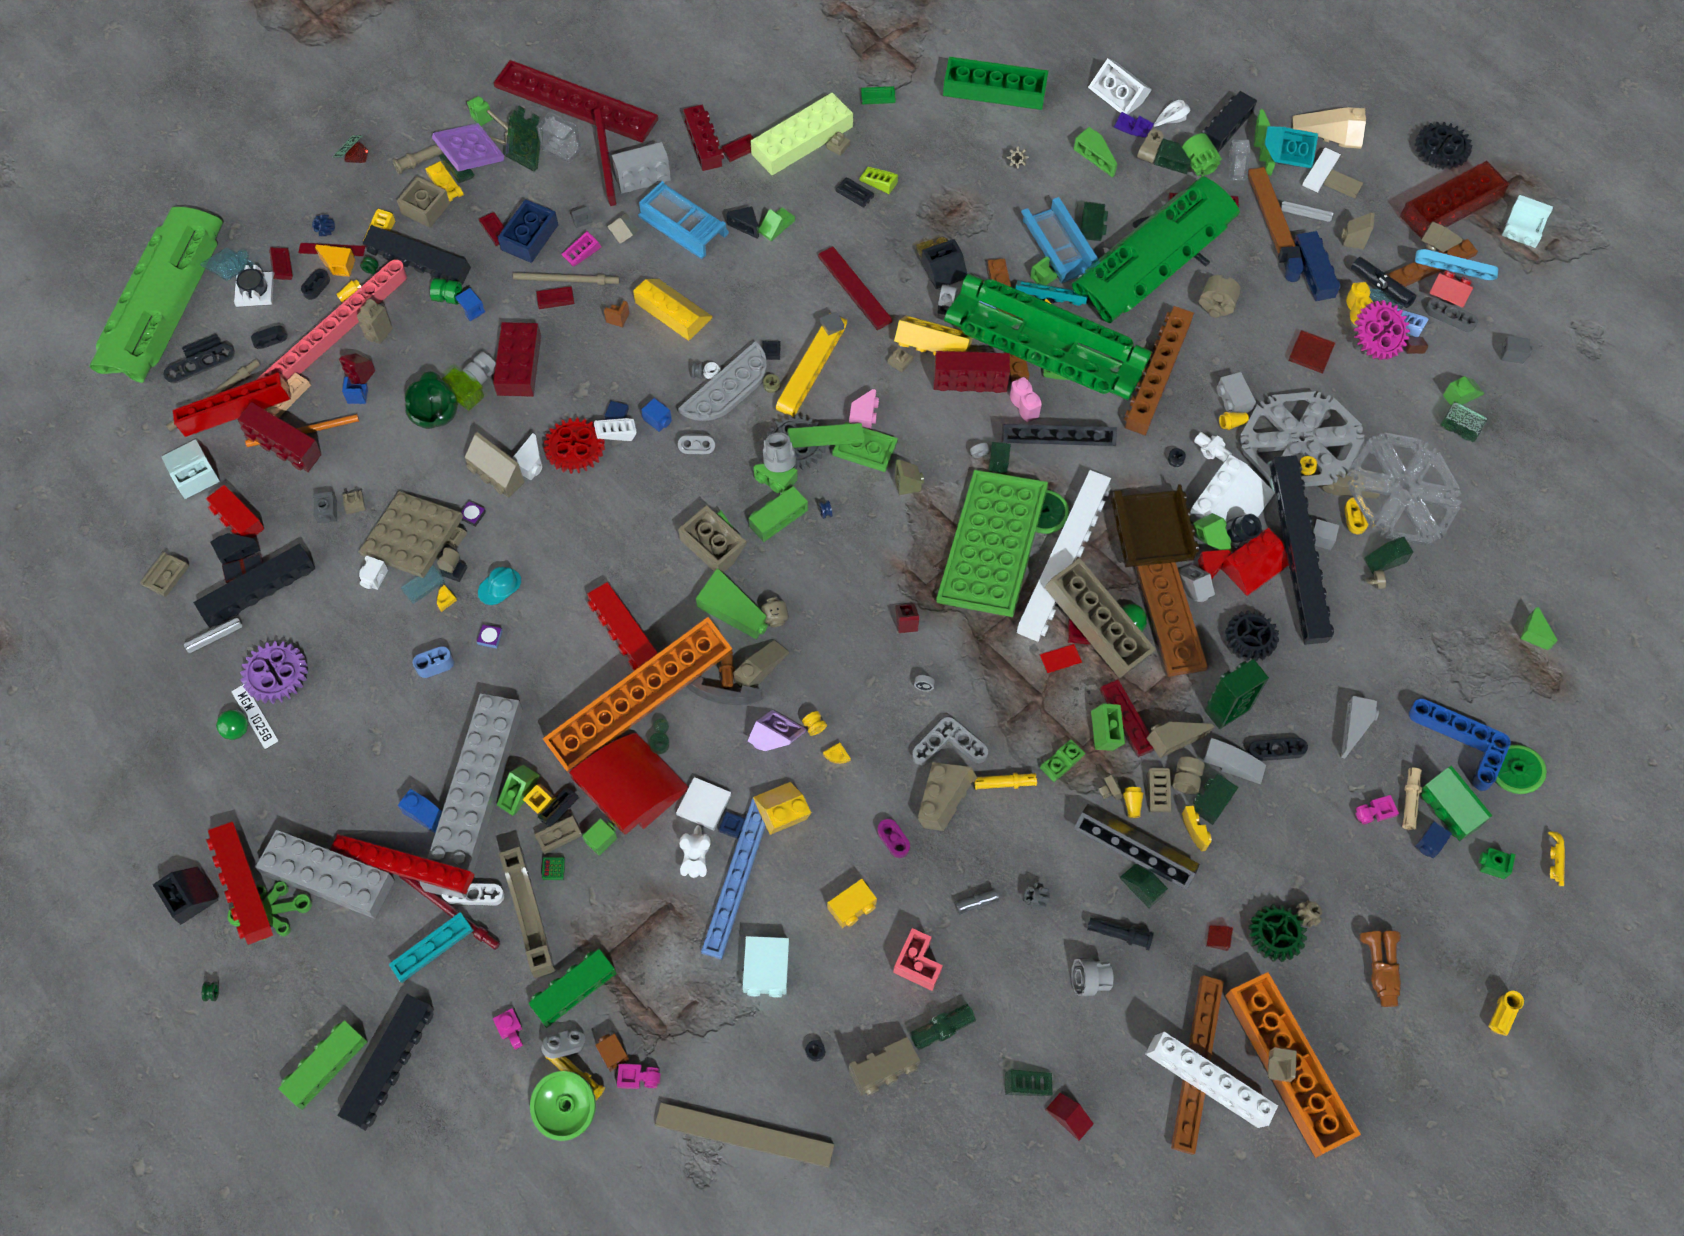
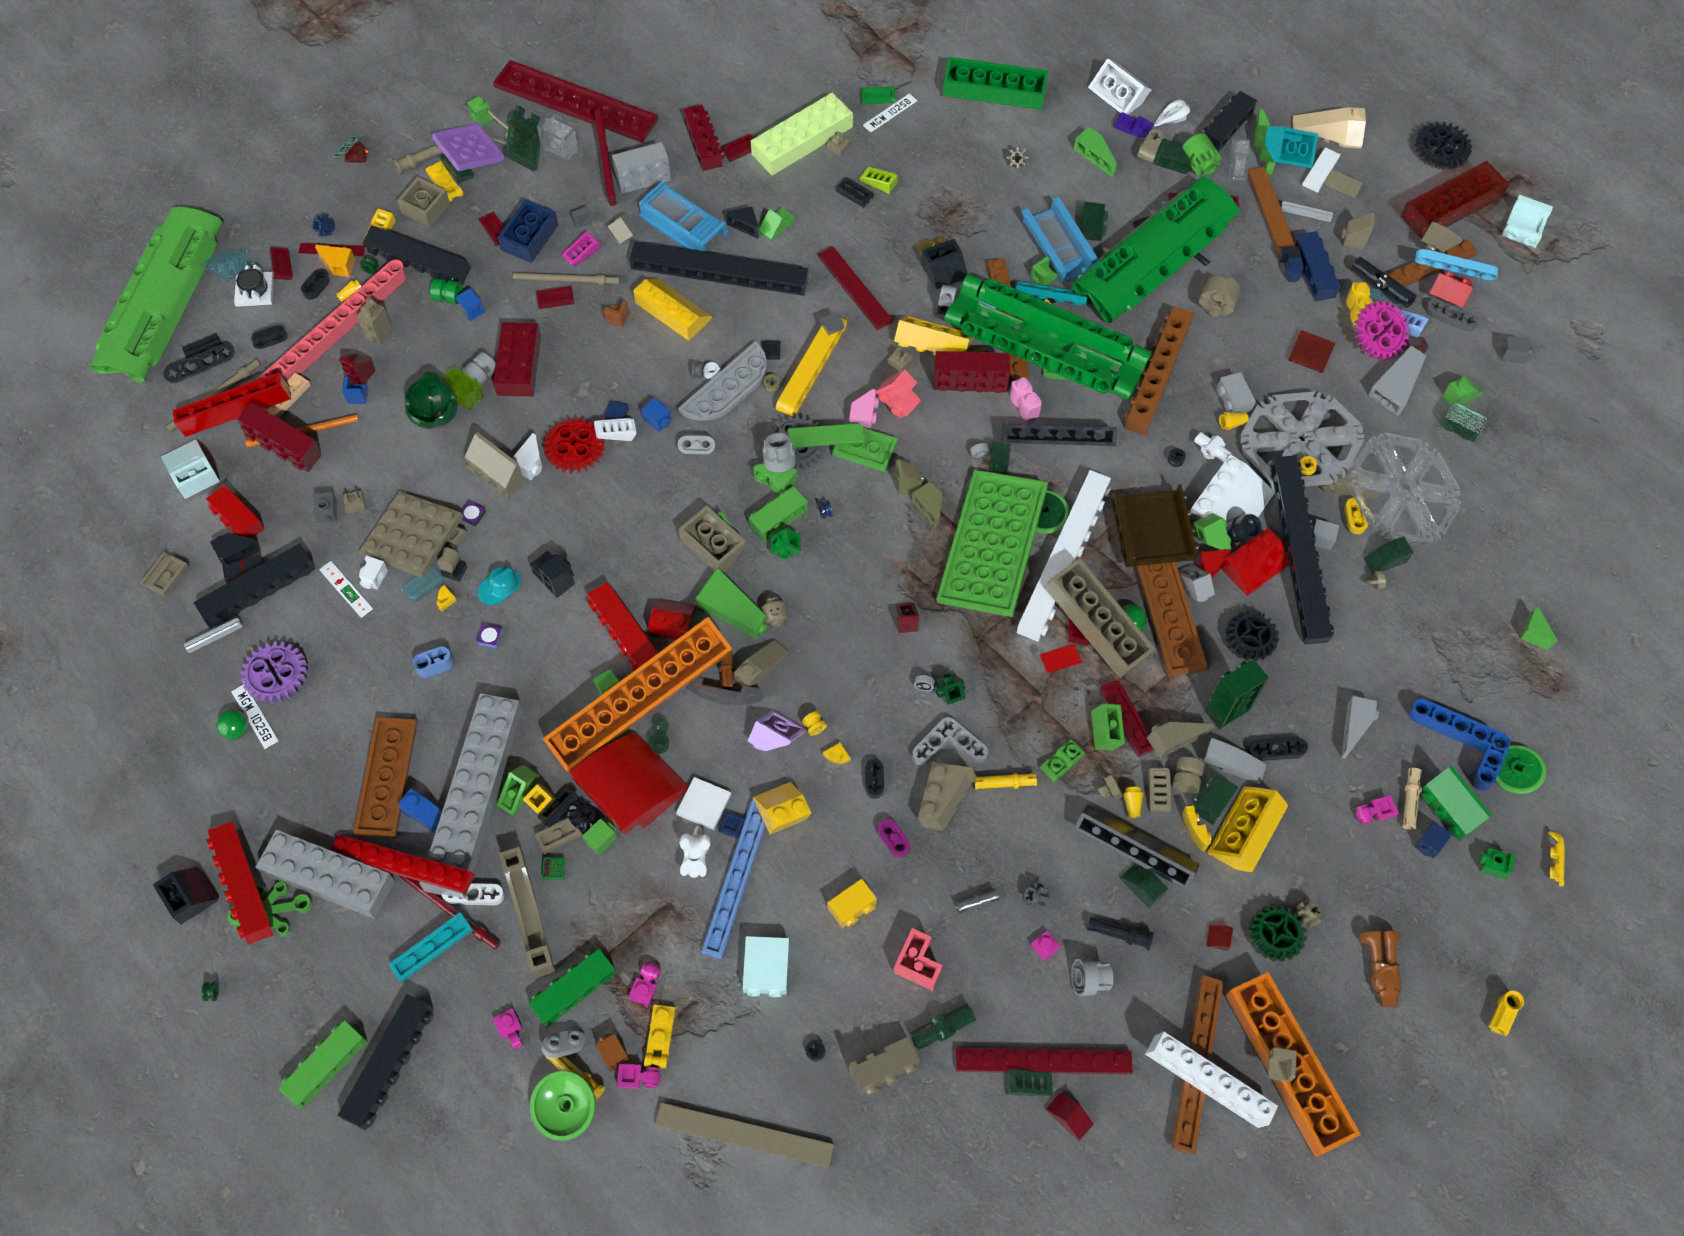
(346, 589): none -> white sticker
(385, 777): none -> dark orange plate
(553, 573): none -> black brick
(582, 823): none -> black gear
(605, 681): none -> bright green brick
(644, 990): none -> dark pink plate
(660, 1036): none -> yellow plate
(671, 619): none -> red slope
(719, 268): none -> black brick
(785, 543): none -> green brick
(879, 778): none -> black beam
(890, 112): none -> white sticker
(898, 393): none -> coral brick
(928, 502): none -> olive slope
(950, 688): none -> dark green brick
(1044, 1061): none -> dark red plate
(1045, 946): none -> dark pink plate
(1248, 828): none -> yellow slope
(1397, 383): none -> light grey slope

